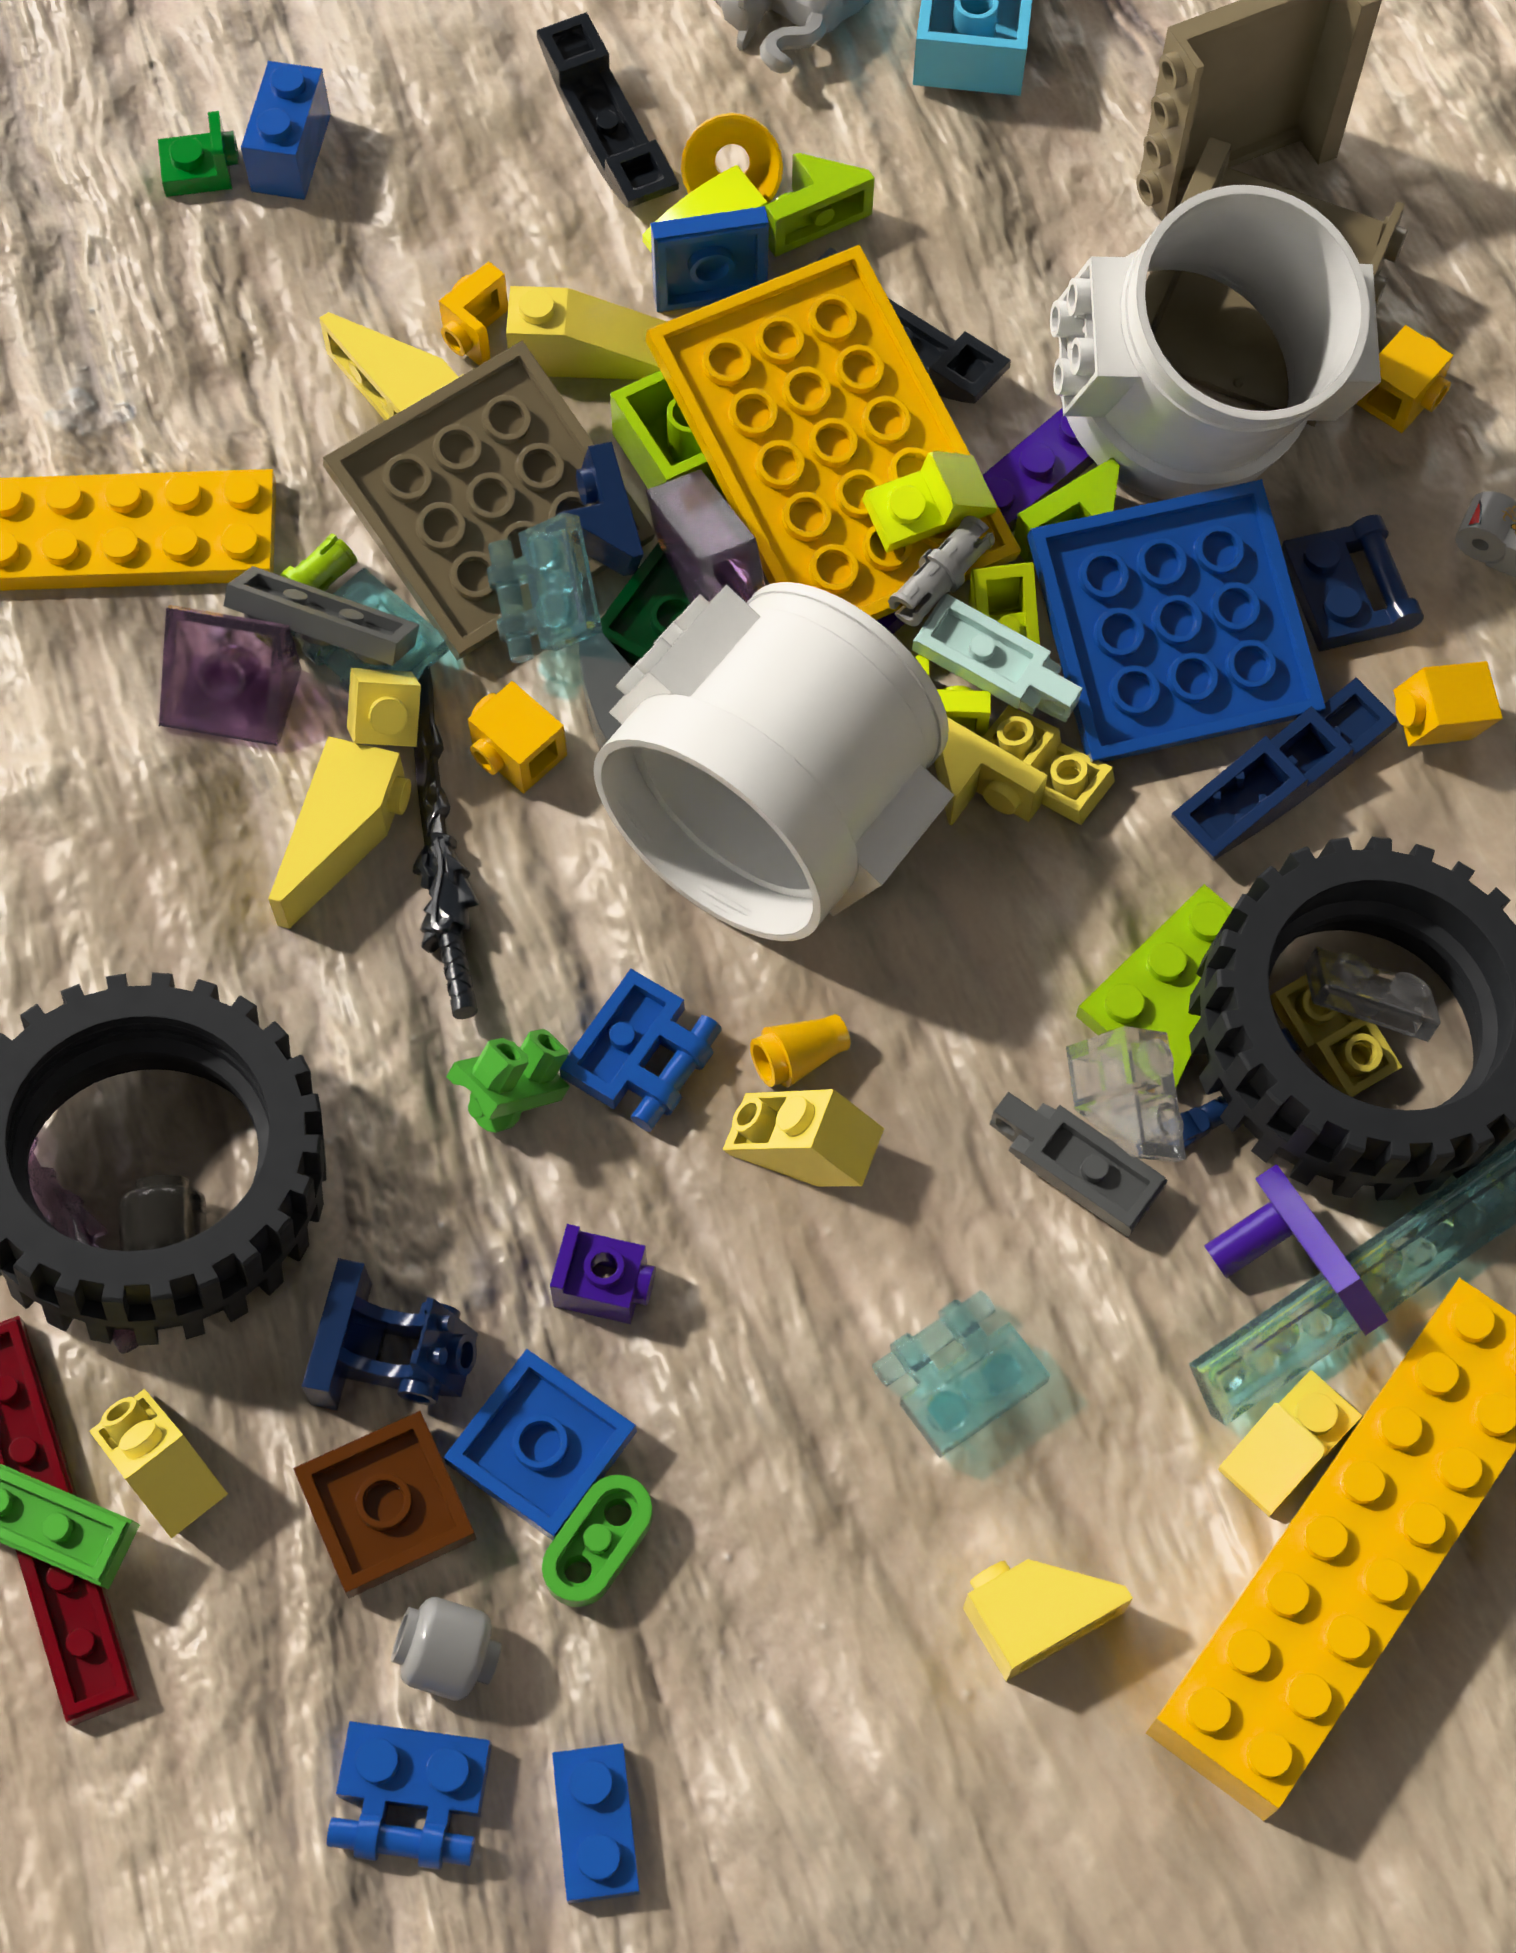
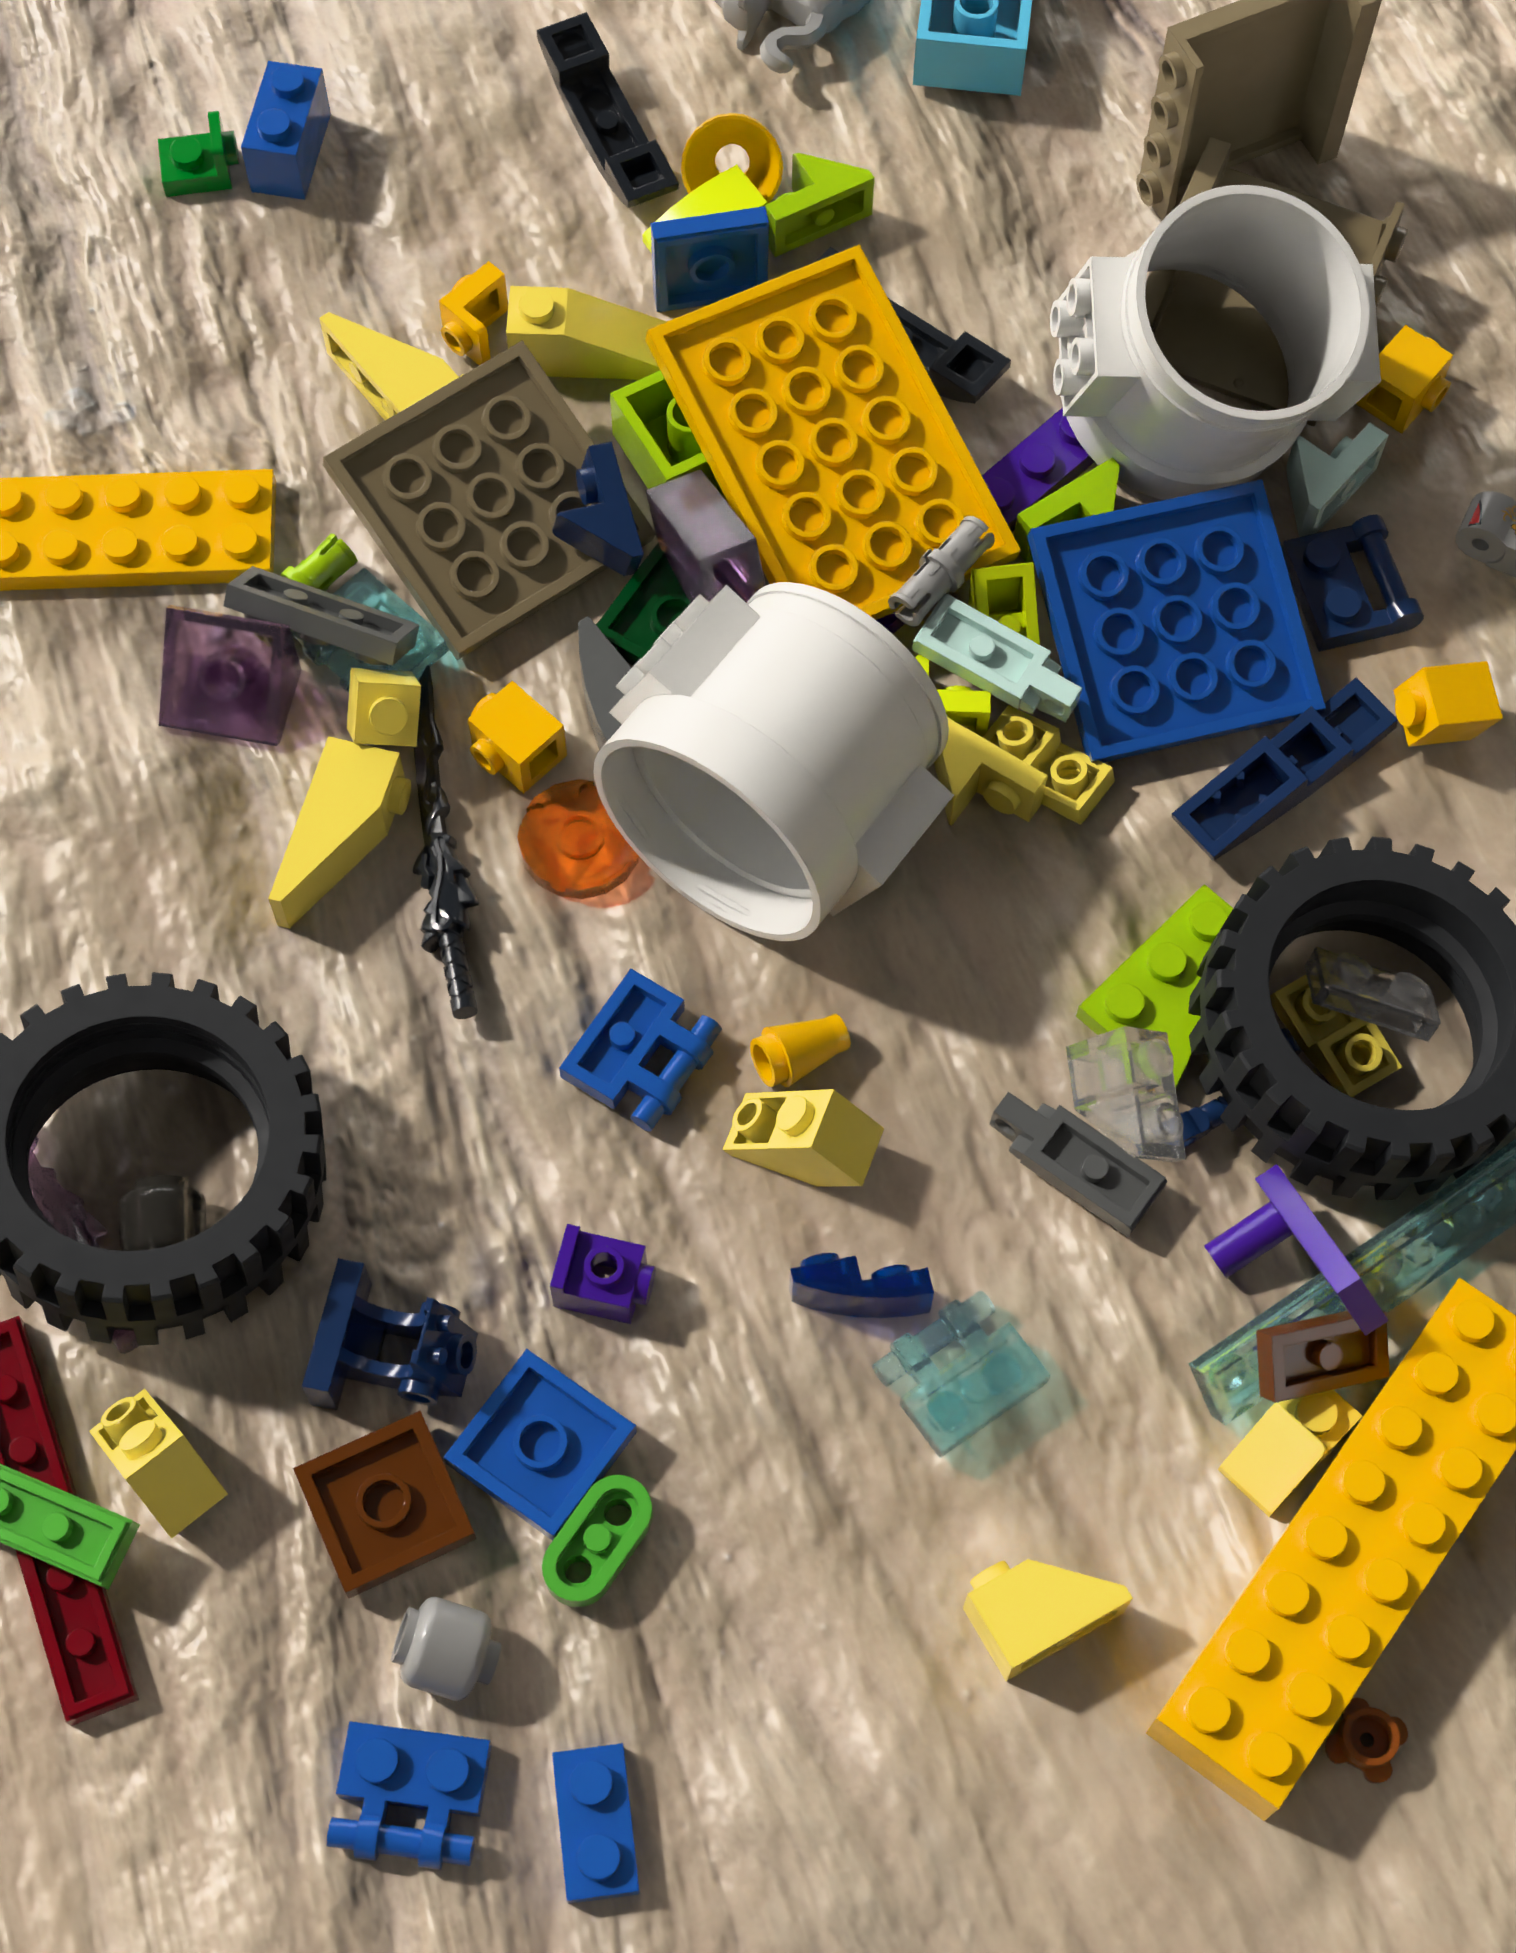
(512, 1078): bright green hips -> none
(558, 583): clear light blue plate -> none
(573, 843): none -> clear orange tile
(837, 1288): none -> clear blue slope
(928, 500): neon yellow slope -> none
(1319, 1356): none -> reddish brown plate
(1324, 481): none -> light aqua slope
(1387, 1736): none -> dark orange plate

